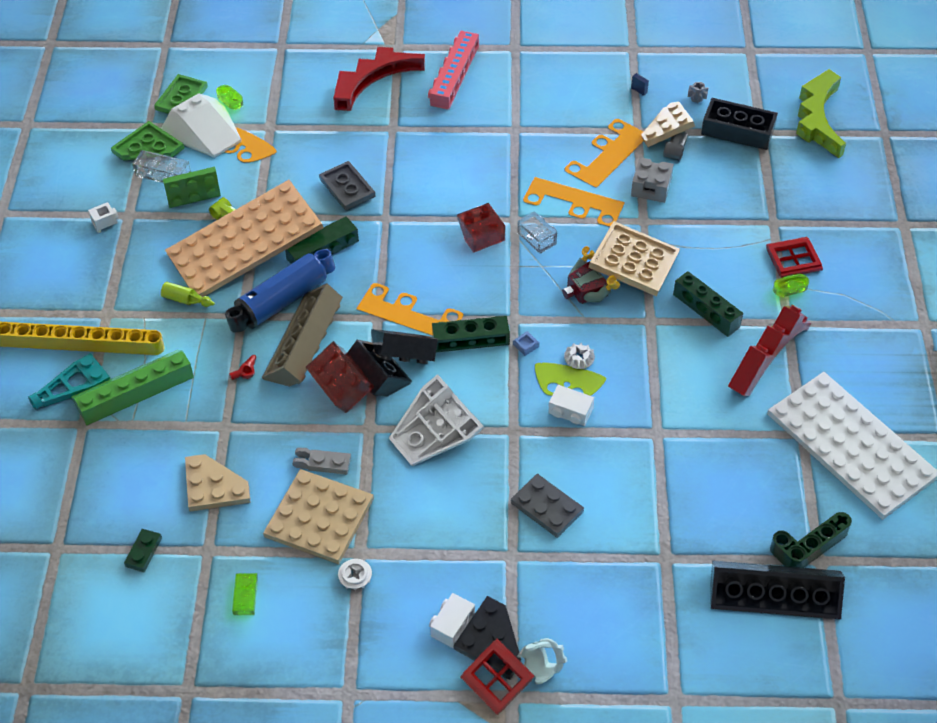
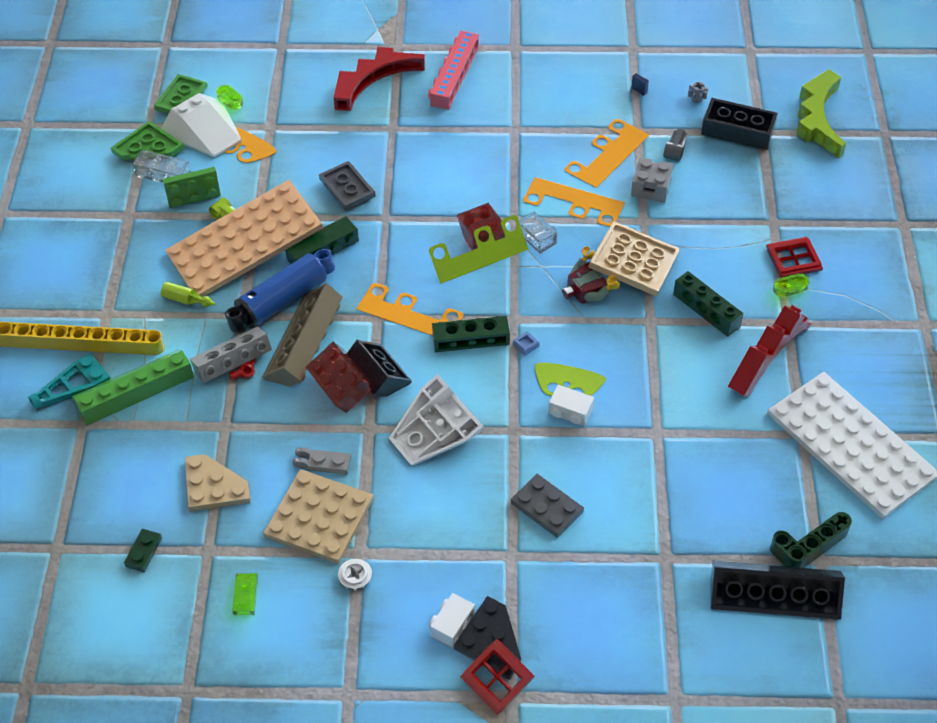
(103, 216): white brick -> none
(230, 354): none -> light grey brick
(404, 346): black slope -> none
(484, 255): none -> lime piece
(537, 661): light aqua helmet -> none
(576, 361): white gear -> none
(667, 123): tan plate -> none

